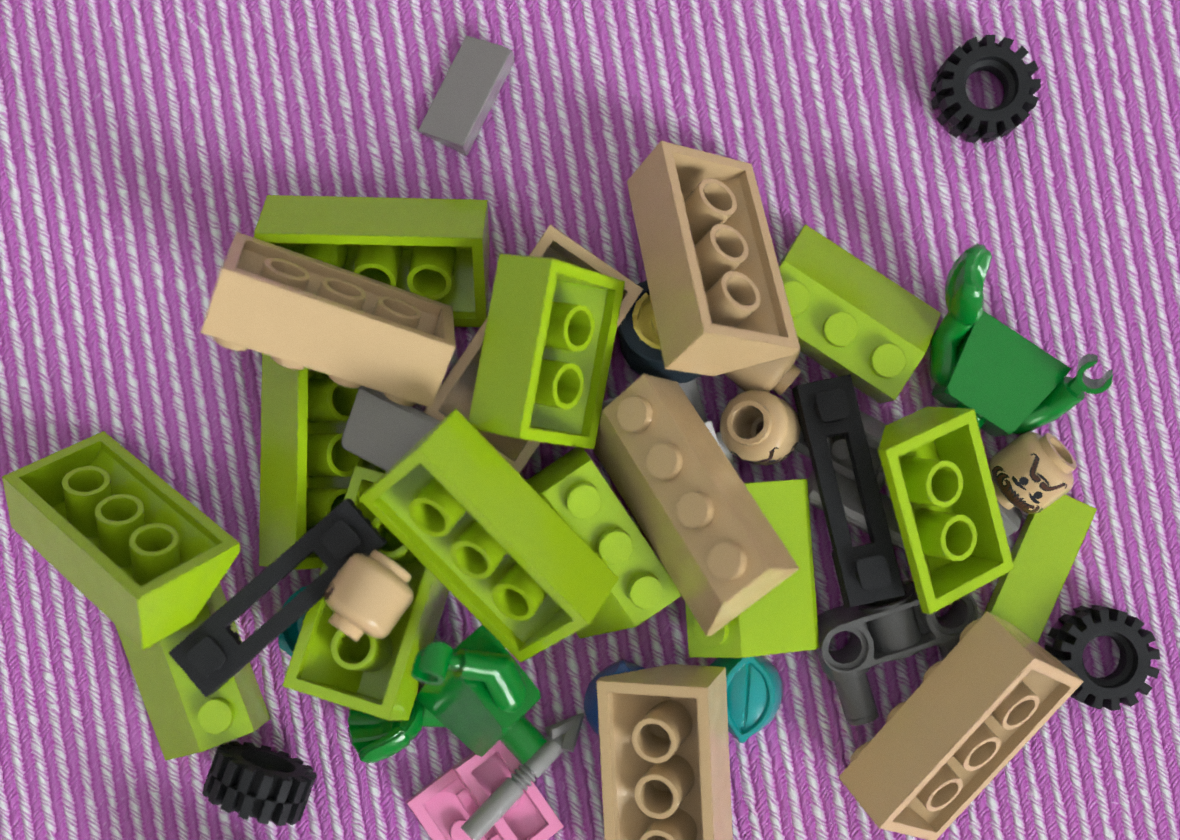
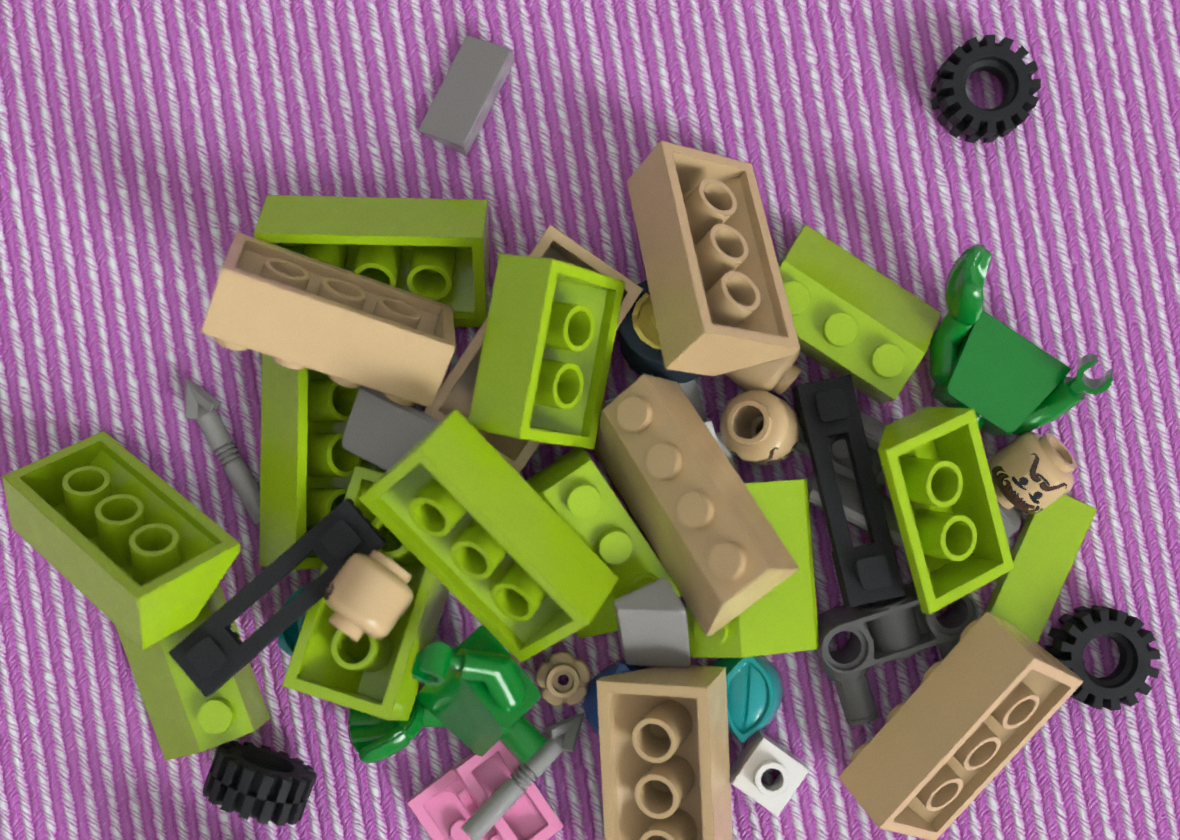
(202, 408): none -> light grey piece
(563, 664): none -> tan plate
(653, 626): none -> light grey slope
(757, 757): none -> white plate

